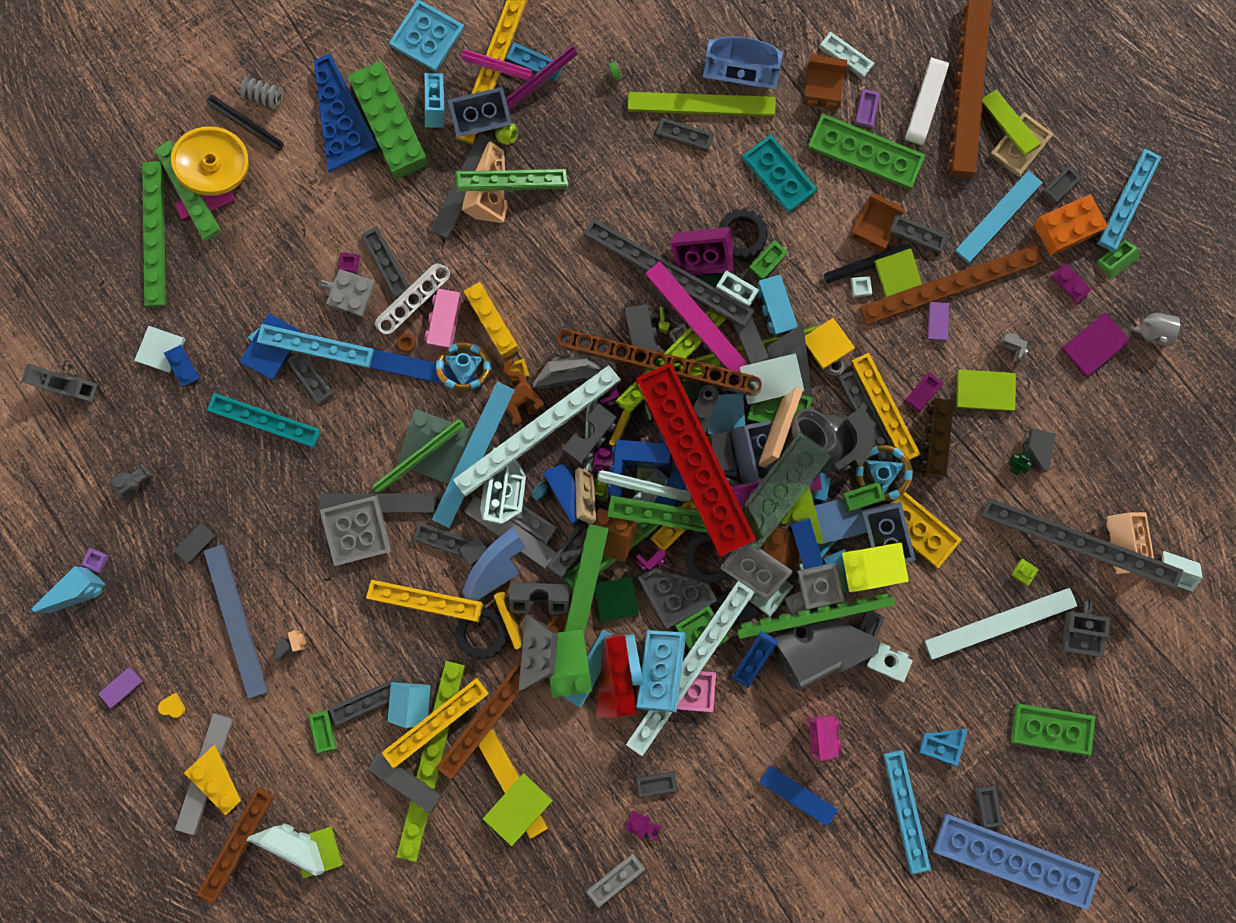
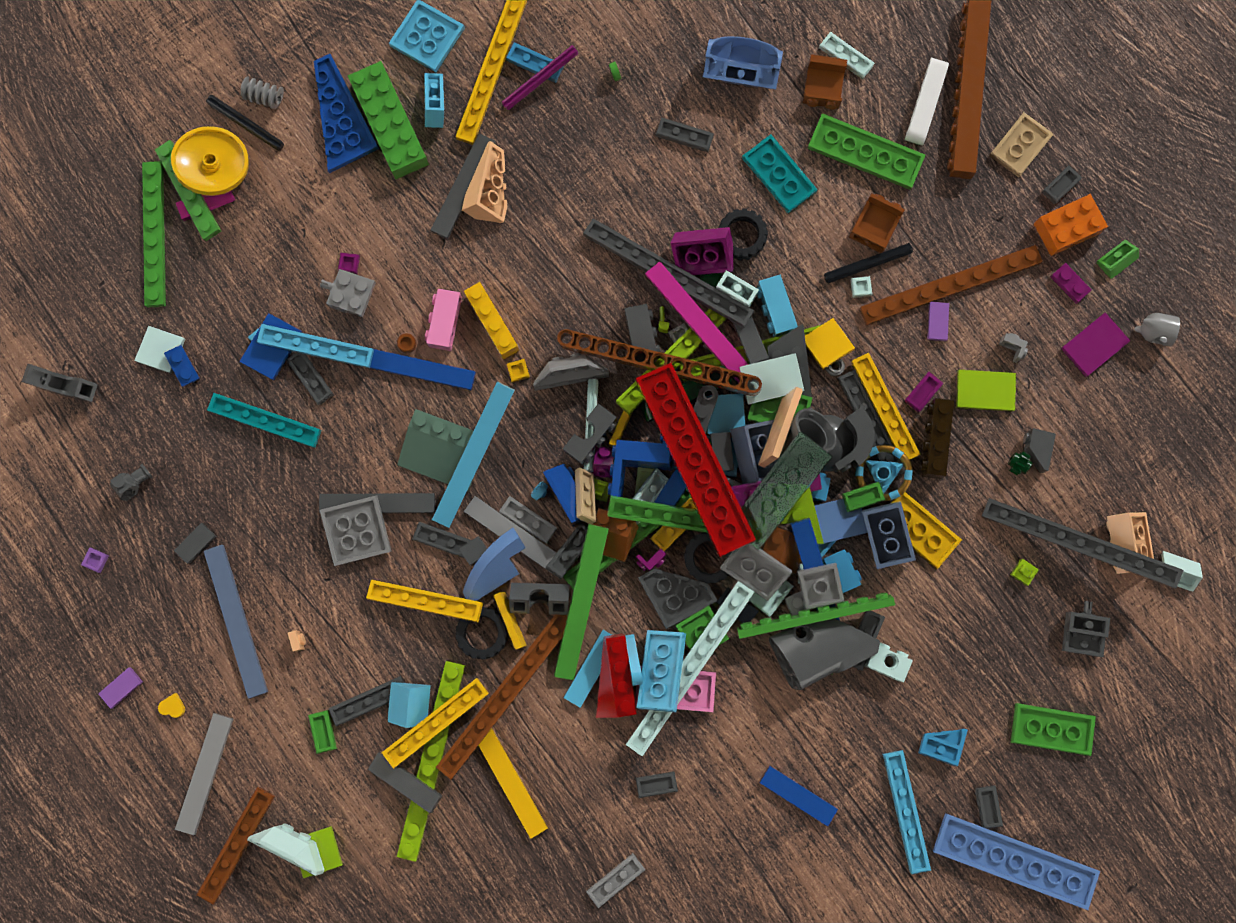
(75, 587): medium azure slope -> none
(214, 780): yellow wing -> none
(283, 649): dark grey slope -> none
(385, 262): dark grey tile -> none
(418, 456): bright green axle -> none
(421, 297): white beam -> none
(463, 366): medium azure piece -> none
(479, 112): sand blue slope -> none
(496, 64): dark pink axle -> none
(503, 494): light aqua wedge -> none
(507, 134): lime piece -> none
(511, 180): bright green tile -> none
(517, 809): lime tile -> none
(522, 395): dark orange animal -> none
(536, 430): light aqua plate -> none
(537, 653): dark grey wing -> none
(571, 665): bright green slope -> none
(611, 400): magenta bracket -> none
(616, 599): dark green tile -> none
(639, 824): magenta plate -> none
(644, 486): light aqua axle -> none
(701, 104): lime tile -> none
(754, 659): blue tile -> none
(768, 260): bright green plate -> none
(824, 737): dark pink slope -> none
(867, 109): medium lavender tile -> none
(875, 567): neon yellow slope -> none
(898, 272): lime tile -> none
(917, 234): dark grey tile -> none
(998, 217): medium azure tile -> none
(1000, 623): light aqua tile -> none
(1010, 123): lime tile -> none
(1129, 200): medium azure tile -> none

